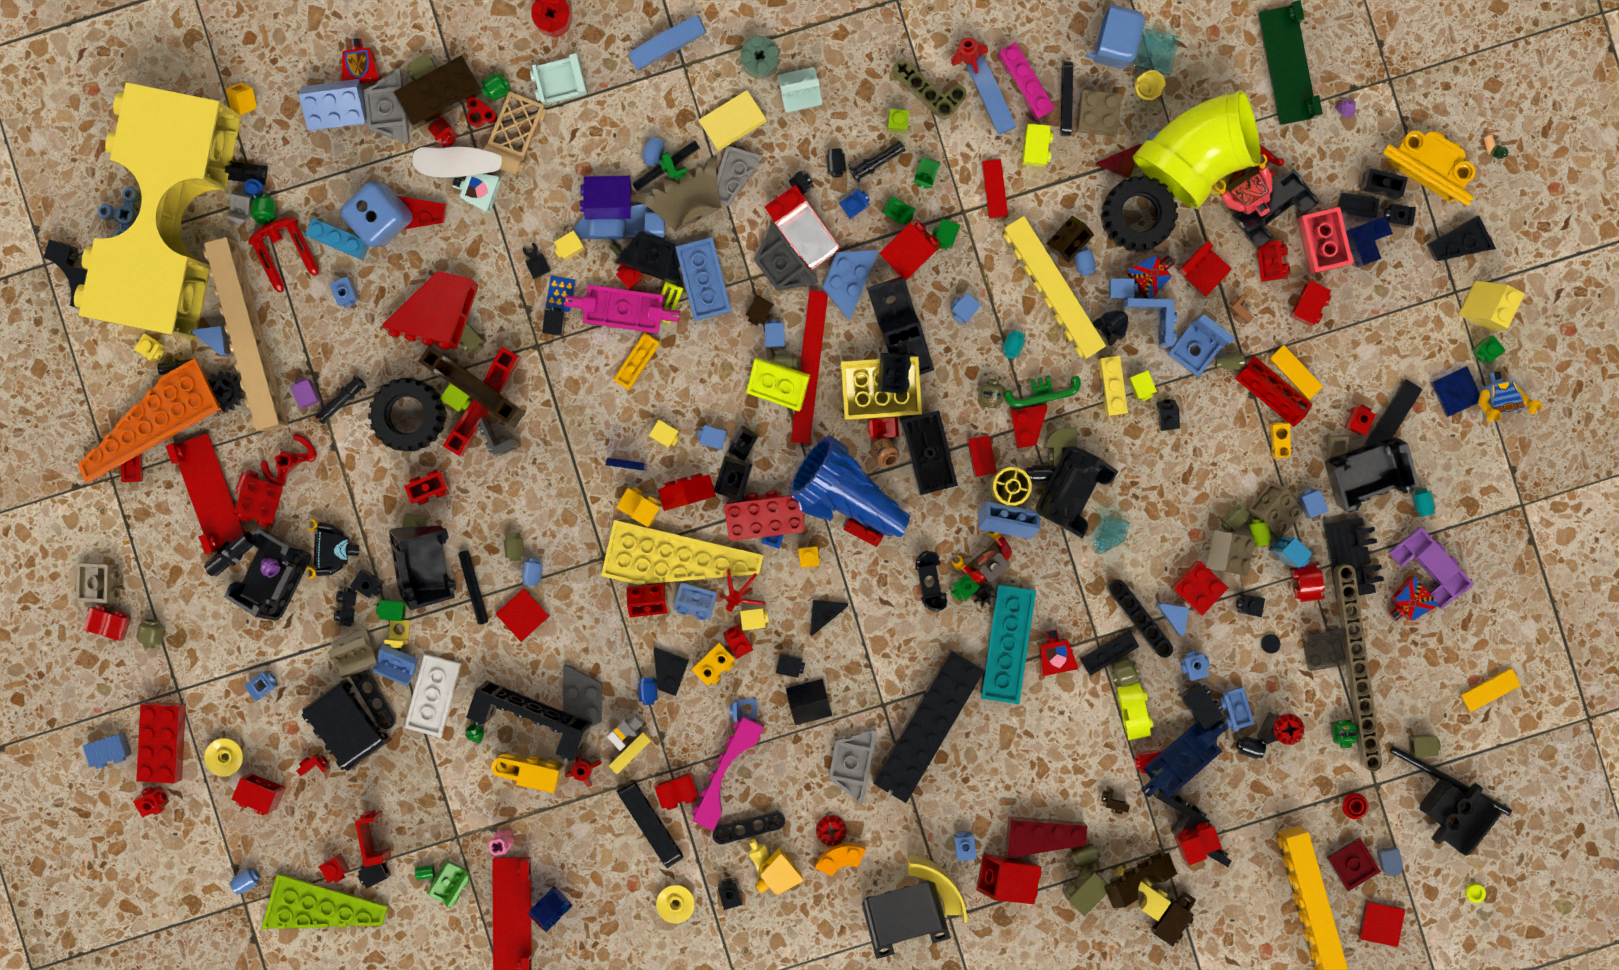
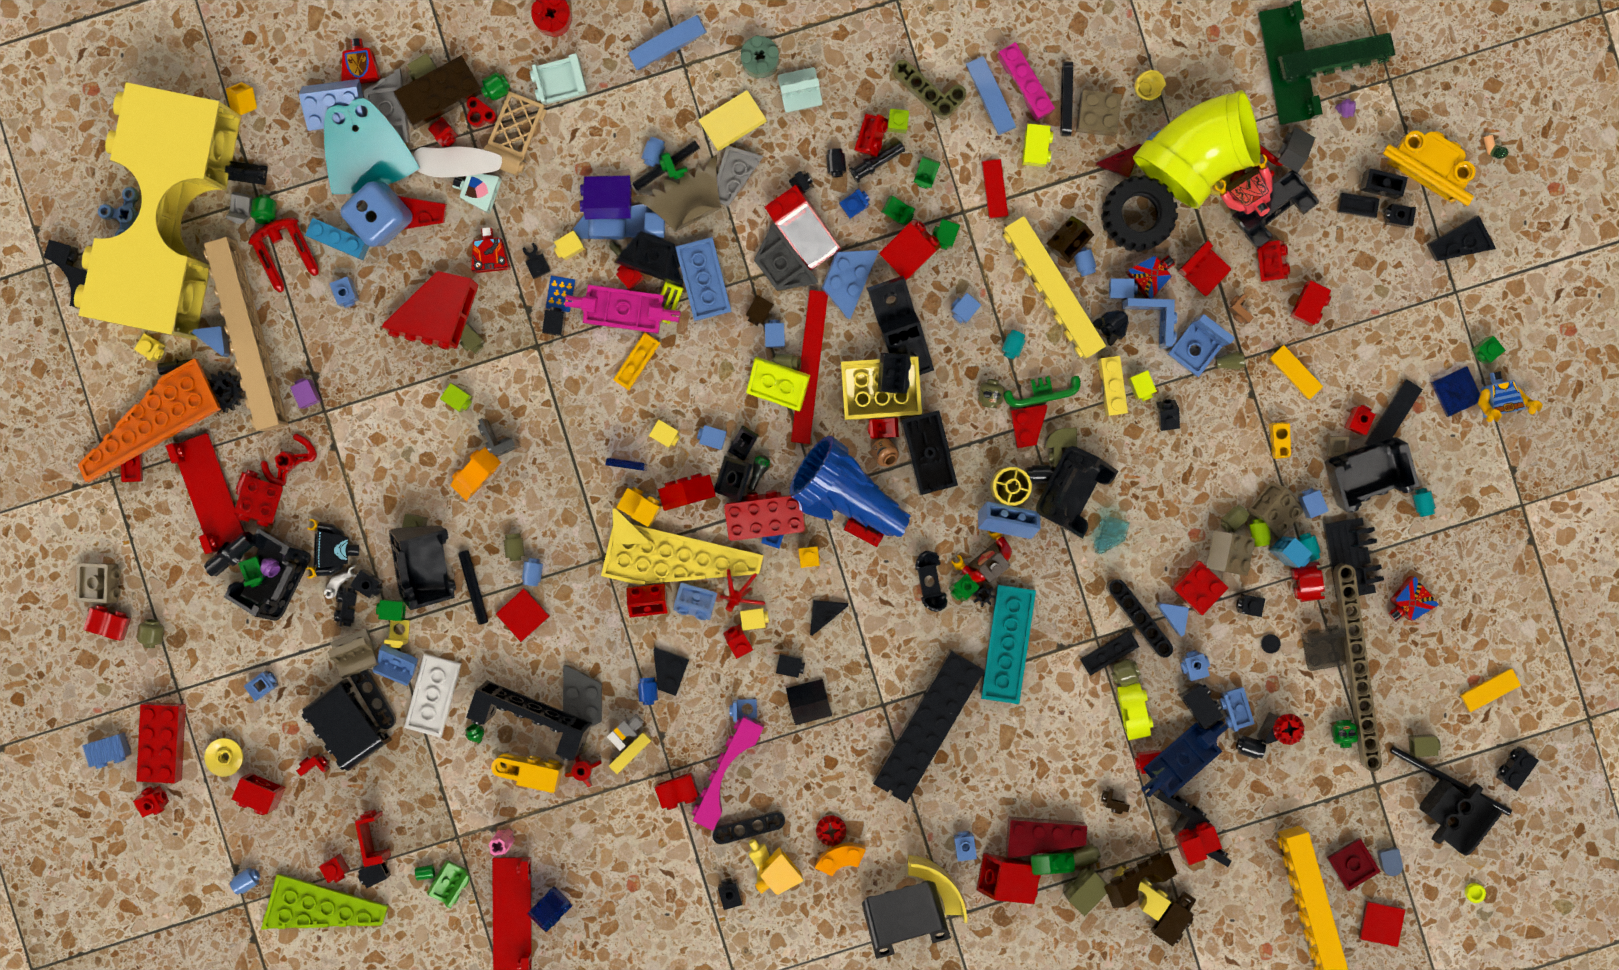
(251, 571): none -> green bracket
(253, 187): blue plate -> none
(336, 581): none -> white arm
(347, 393): black pin -> none
(366, 155): none -> piece
(381, 414): black tyre -> none
(433, 485): red brick -> none
(467, 428): red arch -> none
(472, 386): dark brown arch -> none
(479, 469): none -> light orange brick
(489, 253): none -> red torso
(625, 532): none -> light yellow tile
(650, 823): black beam -> none
(672, 913): light yellow dish -> none
(712, 662): yellow brick -> none
(760, 466): none -> pearl dark grey piece
(852, 763): light grey wing -> none
(871, 134): none -> red bracket
(969, 52): red brick -> none
(981, 456): red panel -> none
(1053, 863): none -> green brick
(1056, 655): red torso -> none
(1118, 37): medium blue piece -> none
(1156, 51): clear light blue plate -> none
(1273, 394): red fence -> none
(1295, 149): none -> dark grey brick
(1311, 544): none -> teal brick
(1325, 240): coral brick -> none
(1335, 57): none -> clear green brick
(1355, 806): red cone -> none
(1363, 239): clear blue brick -> none
(1435, 562): medium lavender bracket -> none
(1491, 305): light yellow slope -> none
(1517, 768): none -> black bracket

